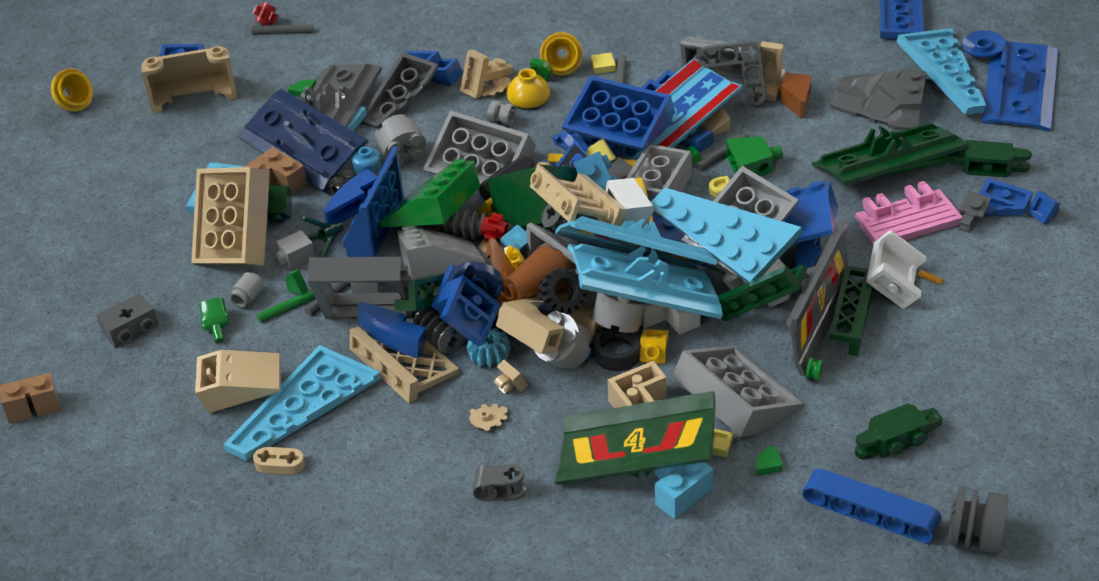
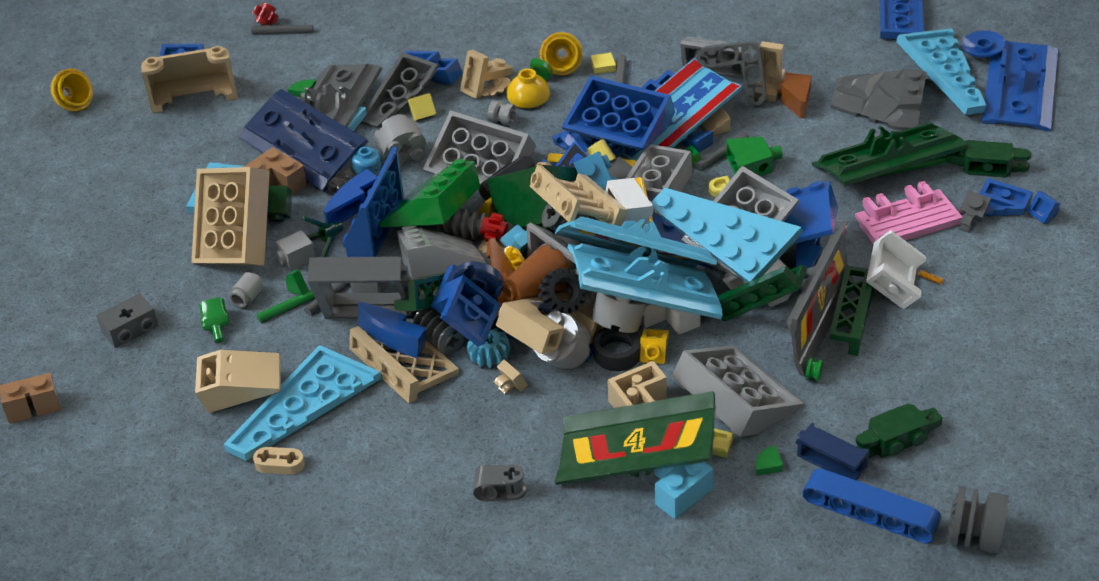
(421, 106): none -> light yellow tile
(487, 416): tan piece -> none
(831, 452): none -> dark blue window

